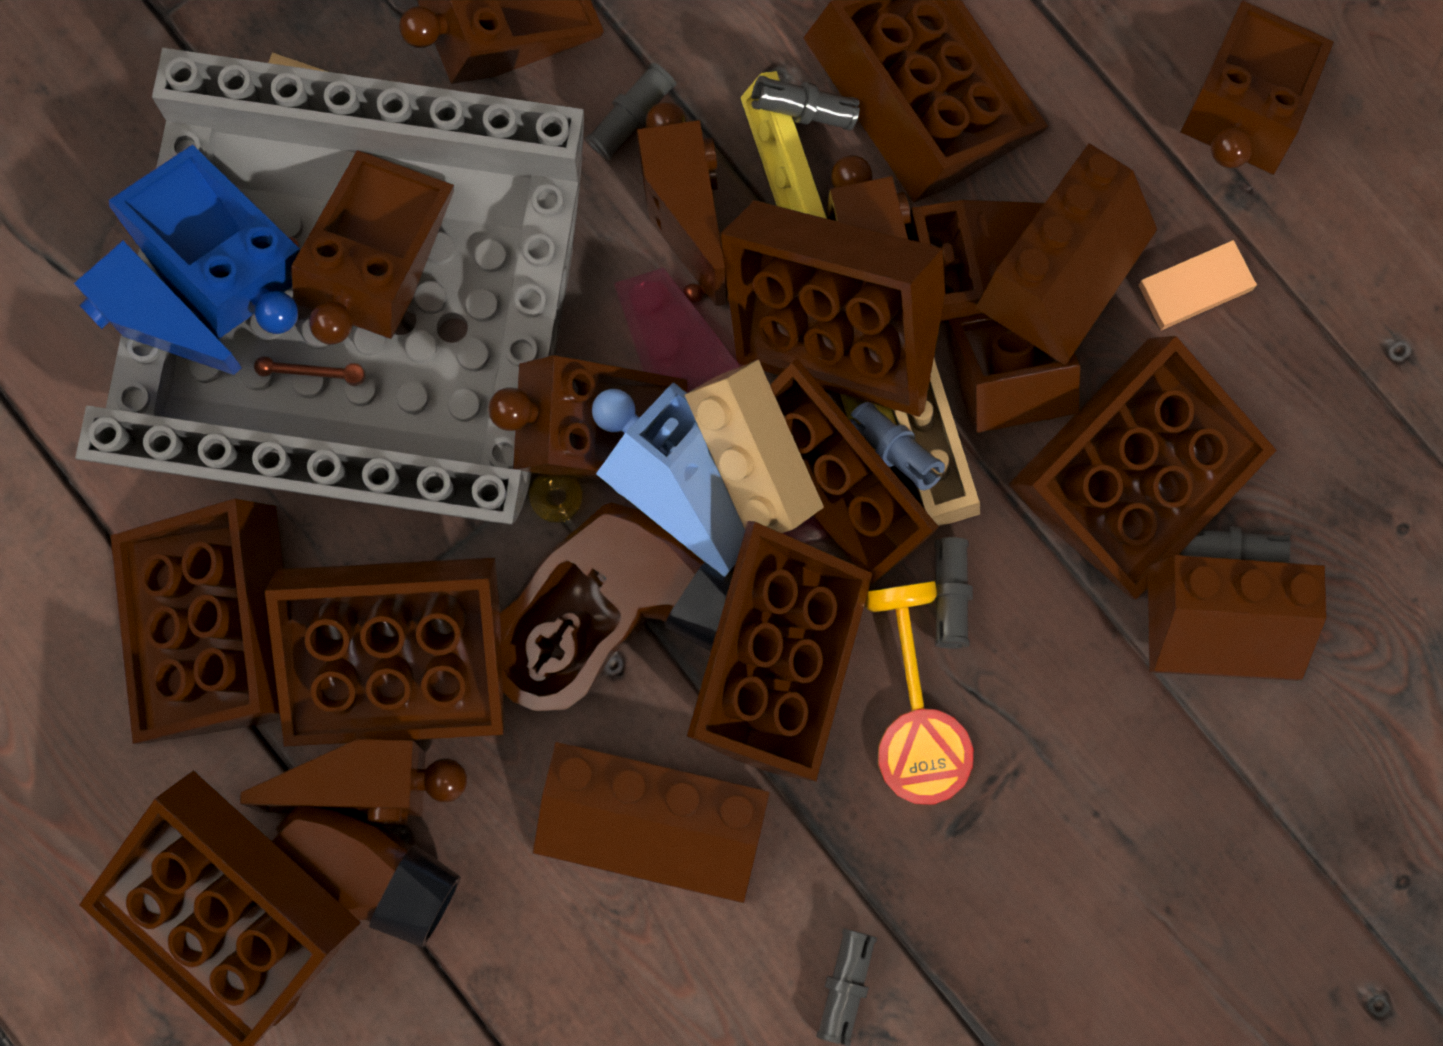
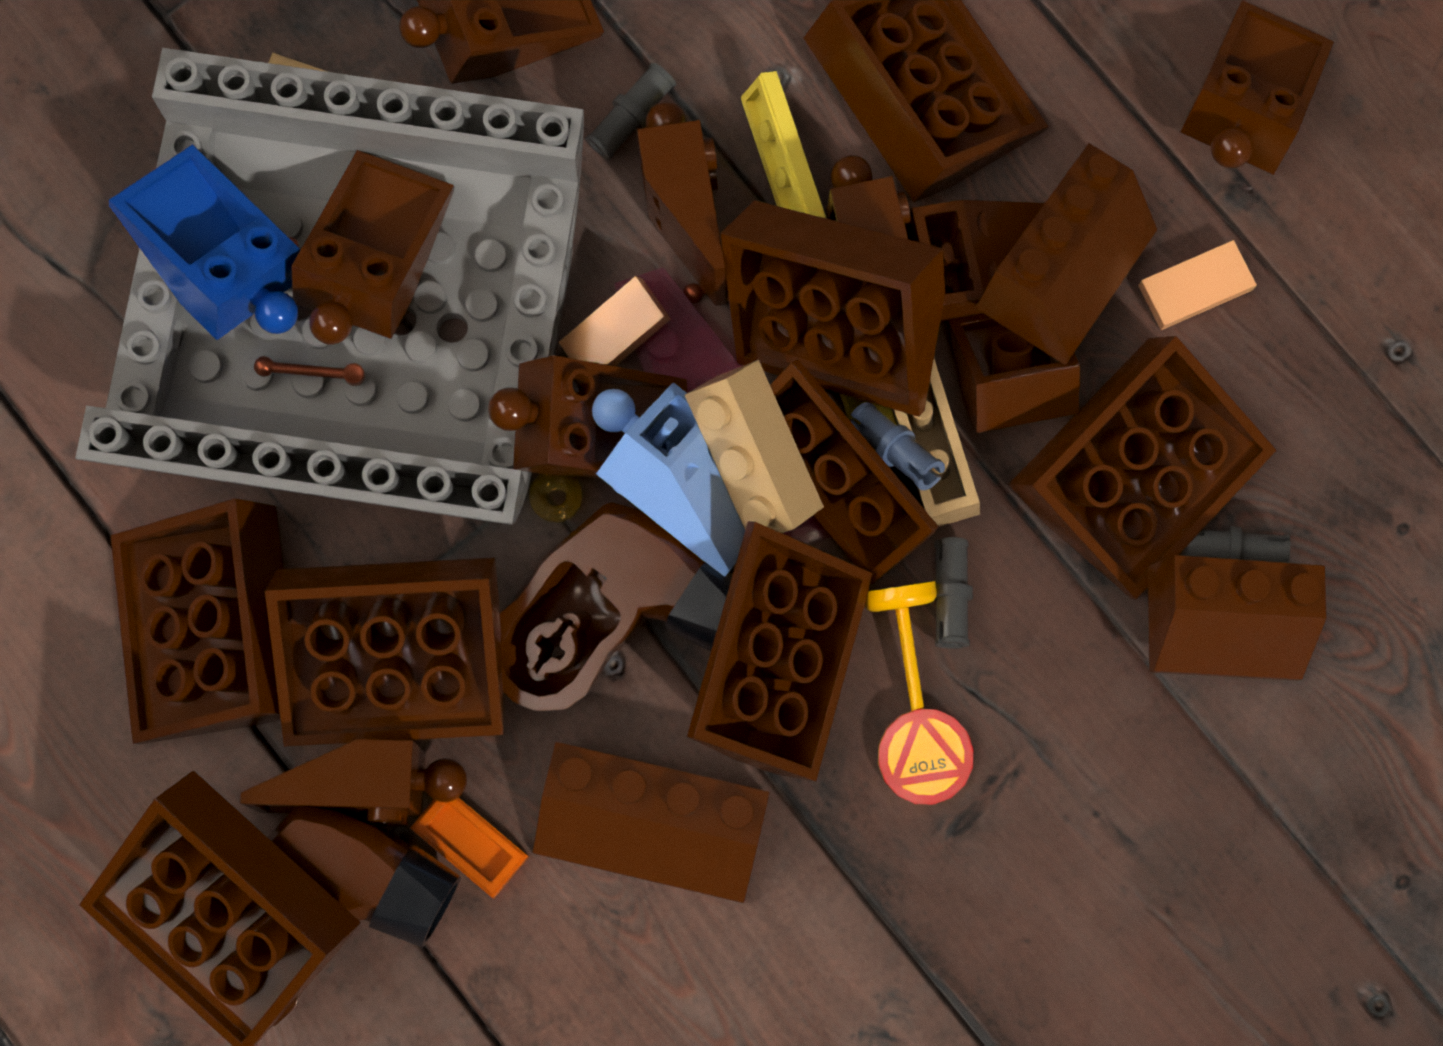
(146, 310): blue slope -> none
(470, 844): none -> orange tile
(617, 326): none -> light nougat tile
(805, 103): dark grey pin -> none
(846, 987): dark grey pin -> none

